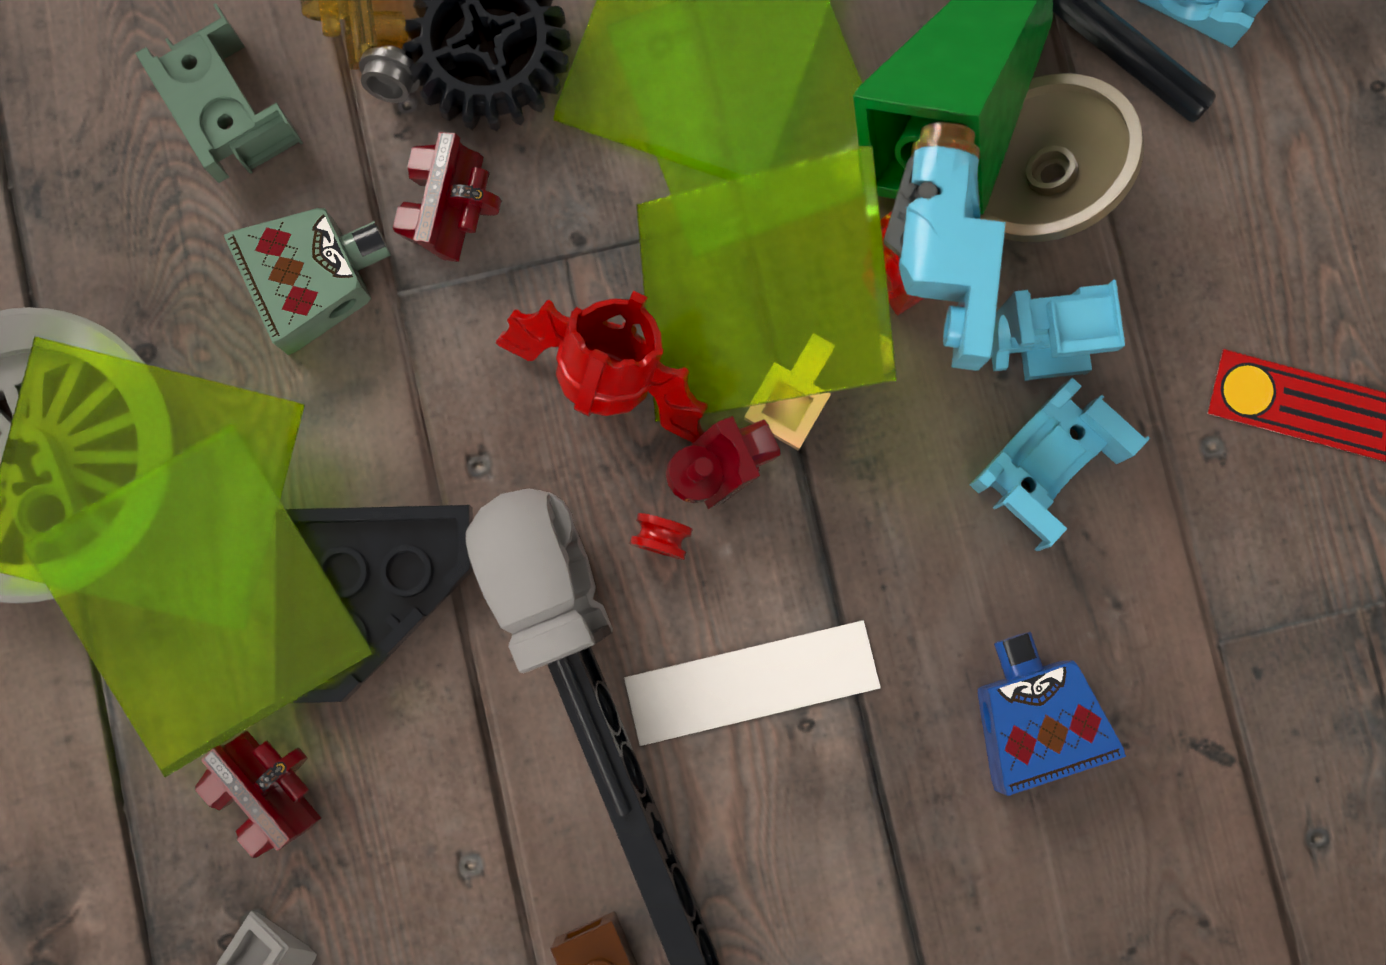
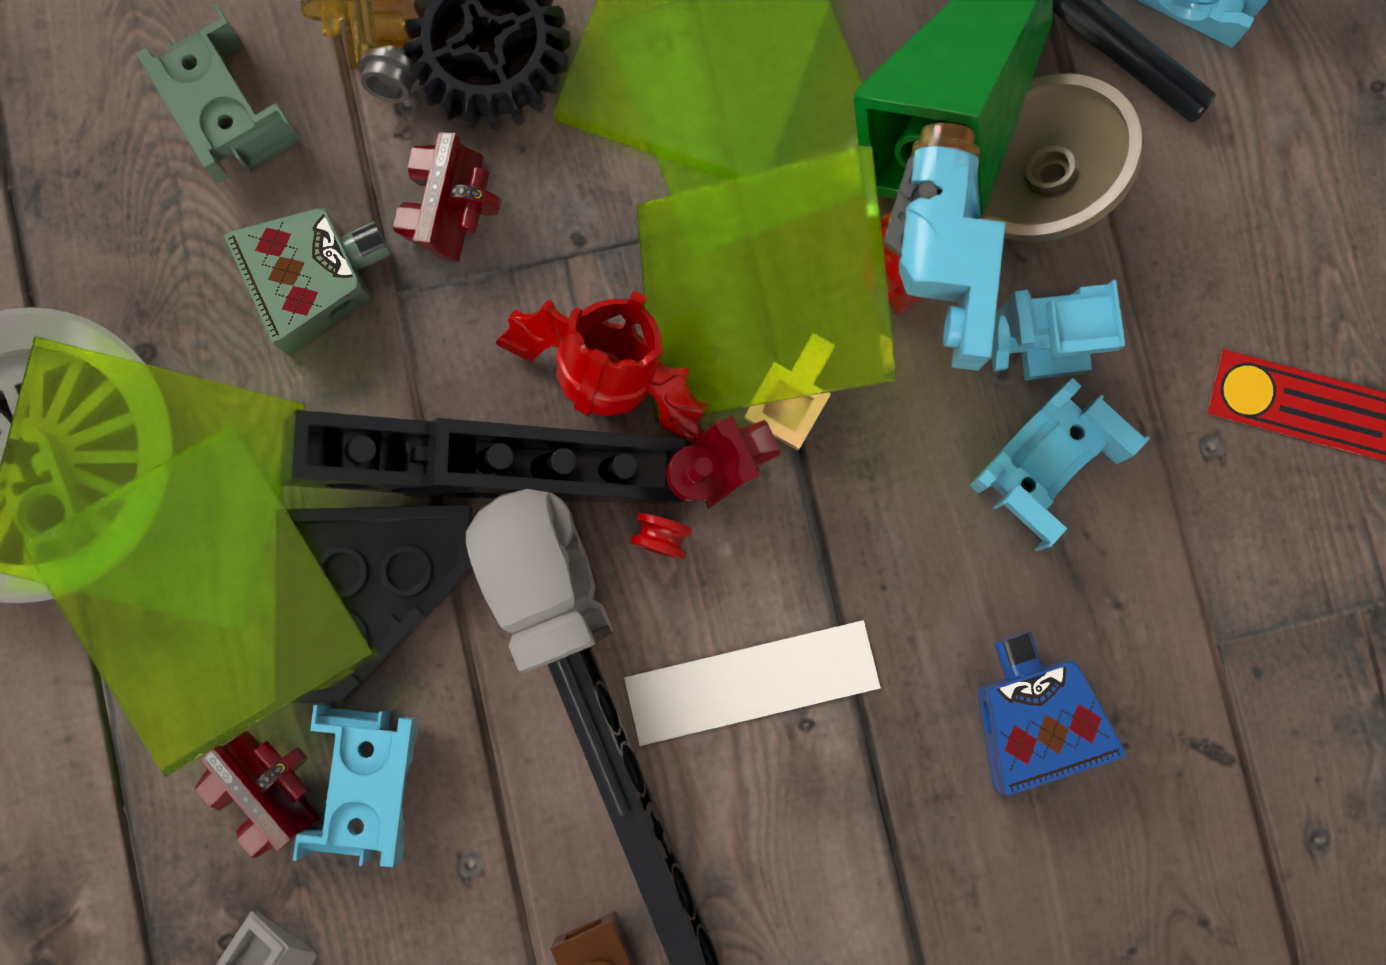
(363, 785): none -> medium azure piece
(472, 459): none -> black brick

